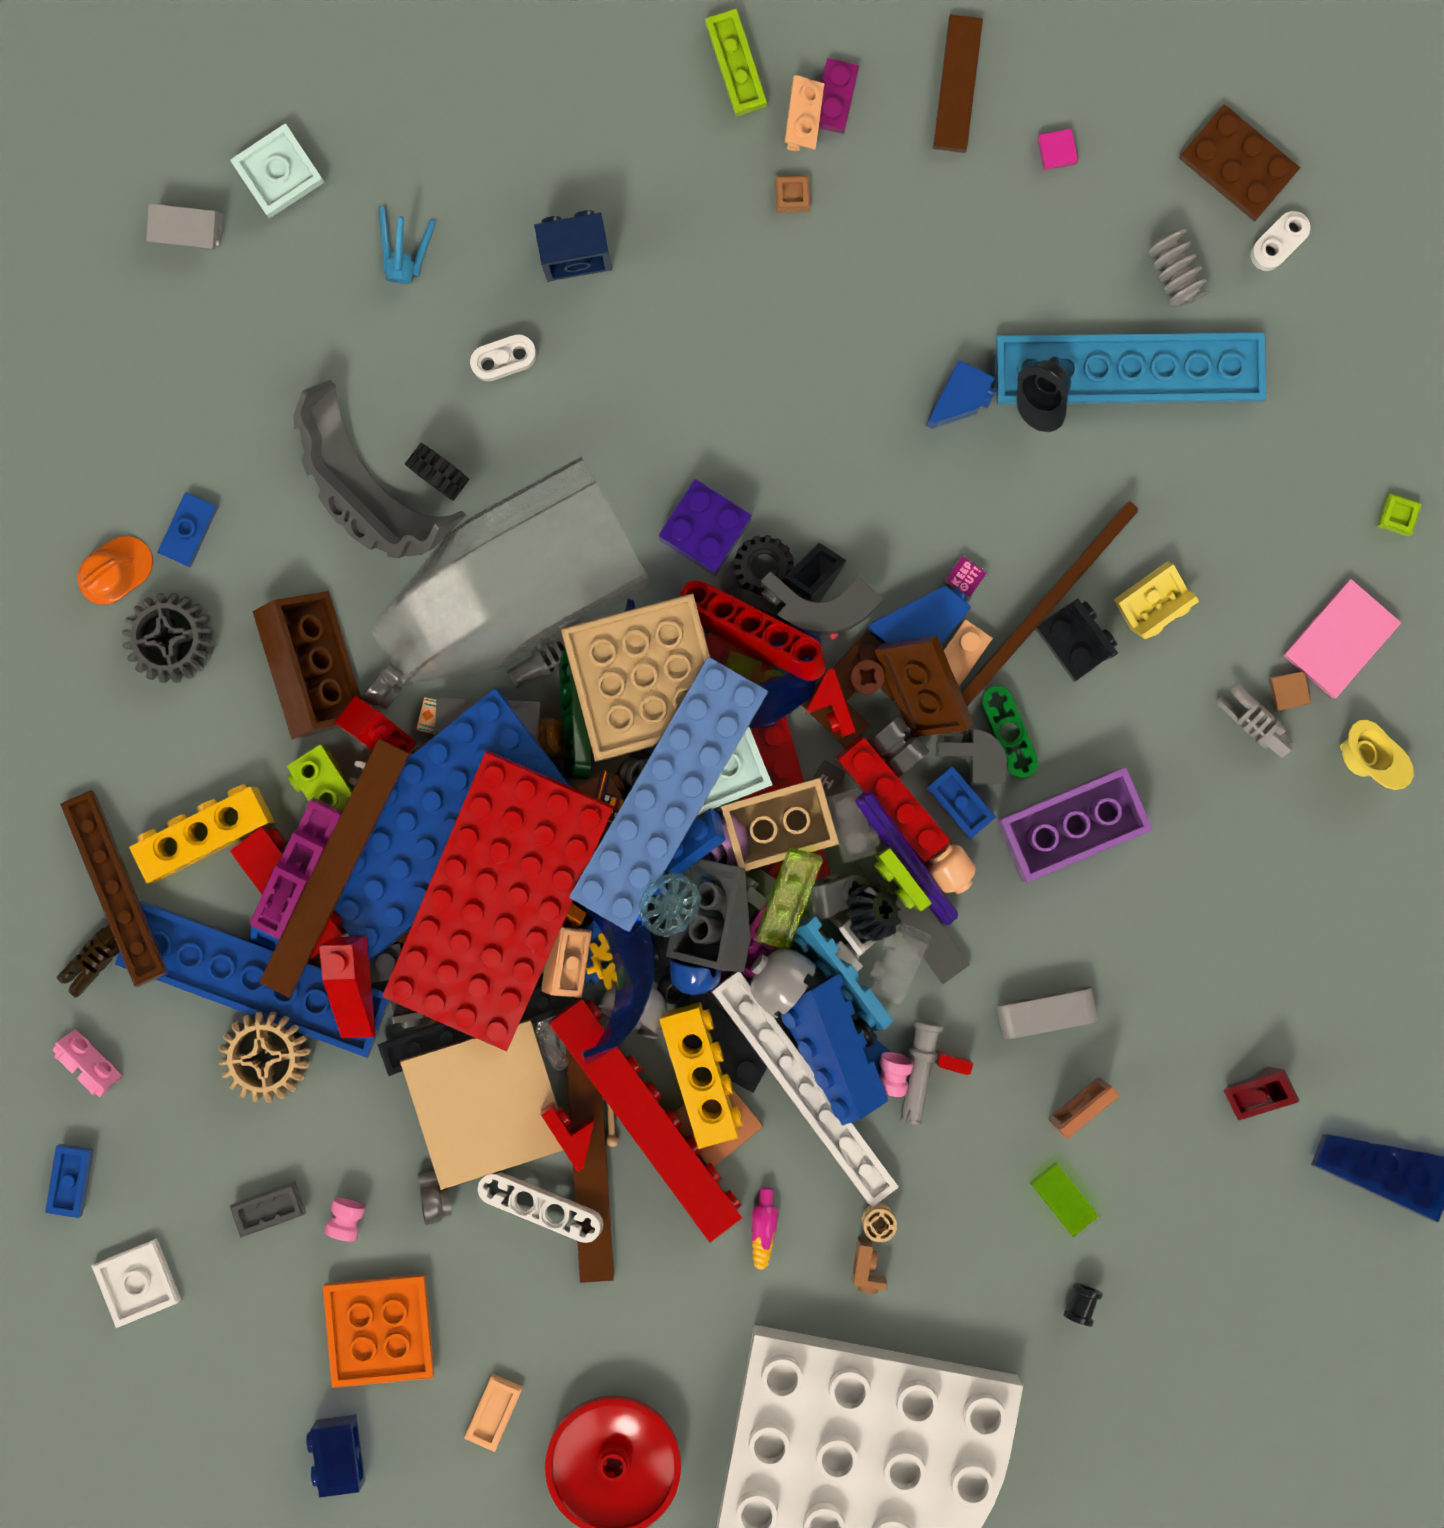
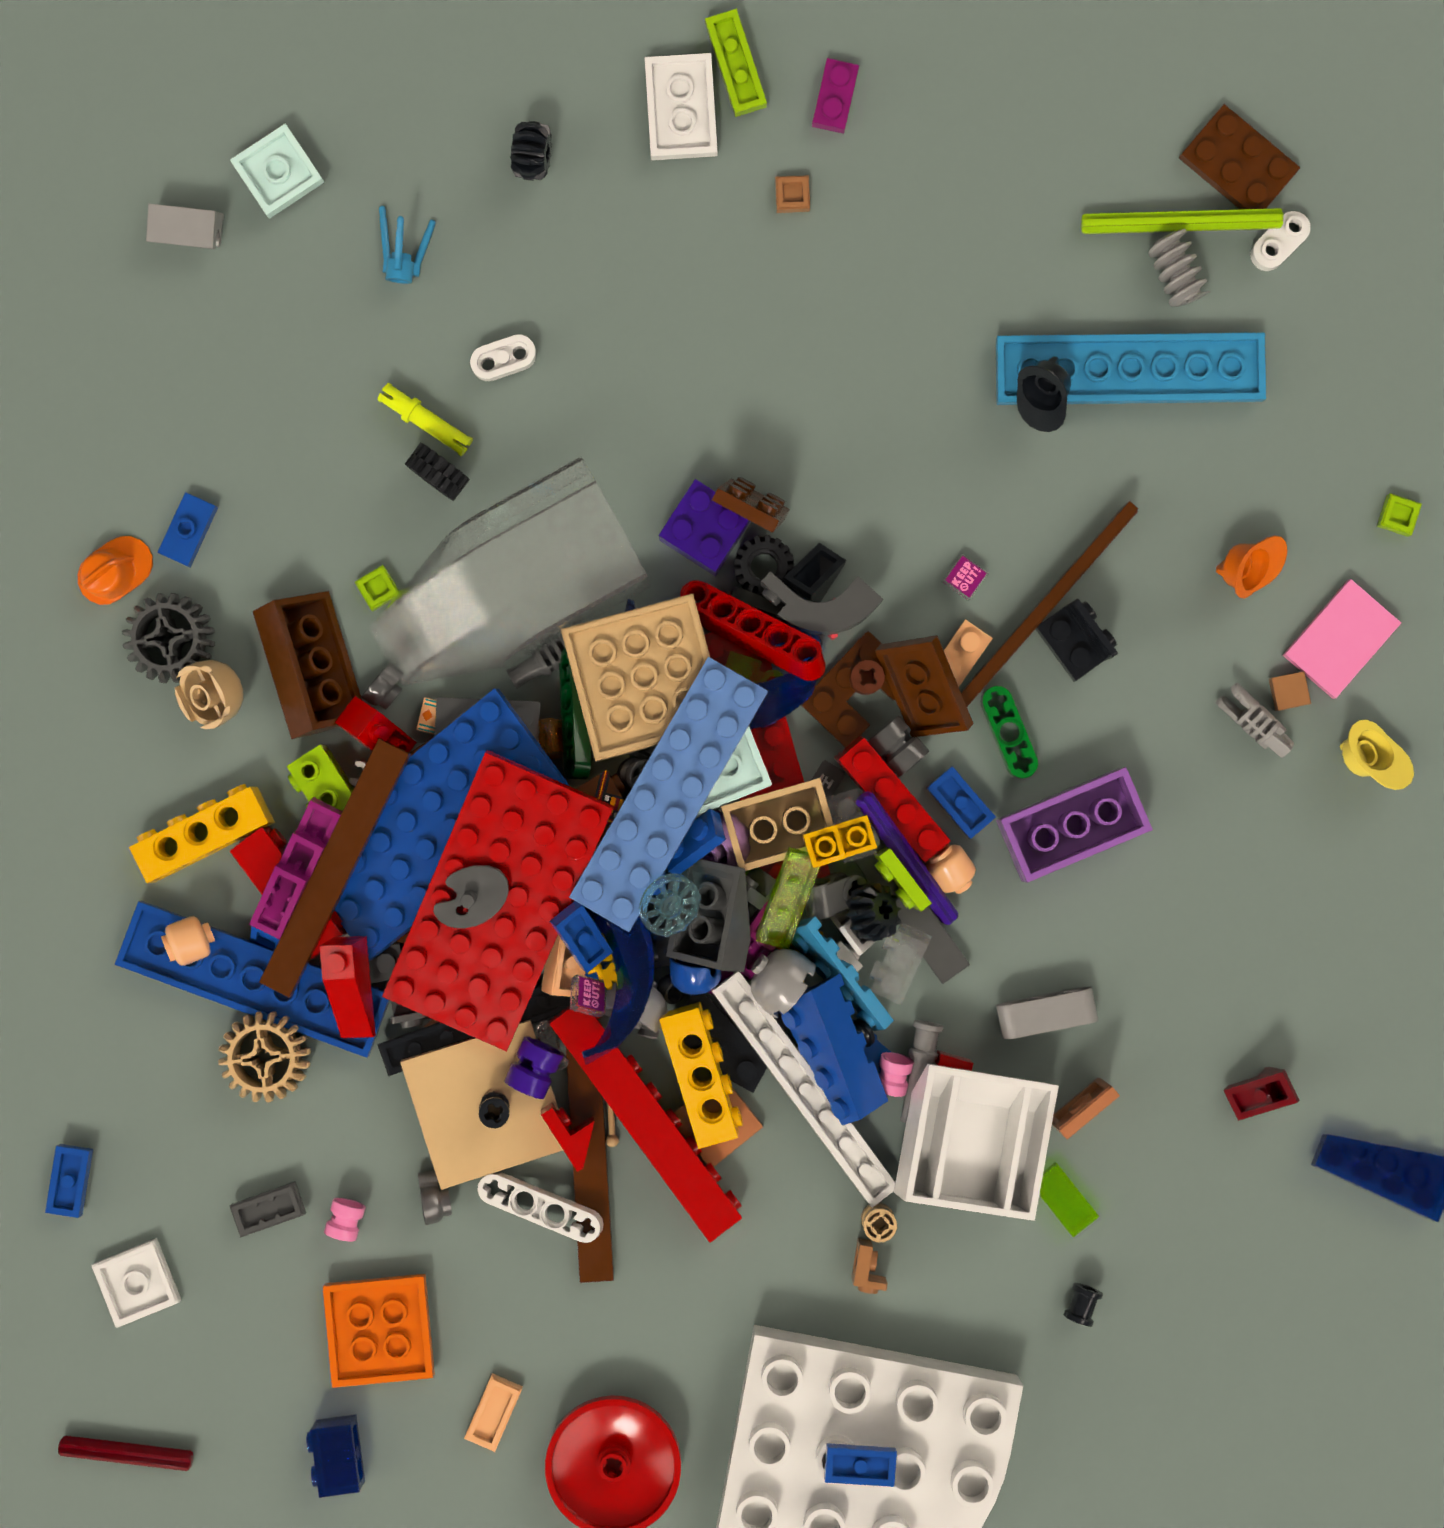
(76, 1052): bright pink hinge -> none
(91, 961): dark brown hinge -> none
(114, 888): reddish brown tile -> none
(125, 1453): none -> dark red axle
(187, 940): none -> light nougat head
(209, 693): none -> tan cylinder
(350, 490): dark grey windscreen -> none
(377, 588): none -> lime tile
(414, 412): none -> neon yellow pin
(479, 889): none -> dark grey piece
(490, 1120): none -> black bush
(531, 150): none -> black gear
(533, 1069): none -> dark purple wheel
(573, 245): dark blue brick -> none
(581, 936): none -> blue plate
(588, 995): none -> tile
(681, 106): none -> white plate
(743, 500): none -> reddish brown plate
(763, 1228): dark pink piece -> none
(804, 113): light nougat hinge -> none
(830, 694): red slope -> none
(839, 841): none -> yellow slope
(860, 1465): none -> blue plate
(928, 616): blue slope -> none
(957, 83): reddish brown tile -> none
(962, 395): blue slope -> none
(976, 1142): none -> white slope
(985, 756): dark grey brick -> none
(1057, 149): dark pink tile -> none
(1155, 601): light yellow bracket -> none
(1176, 220): none -> lime axle
(1253, 565): none -> orange piece

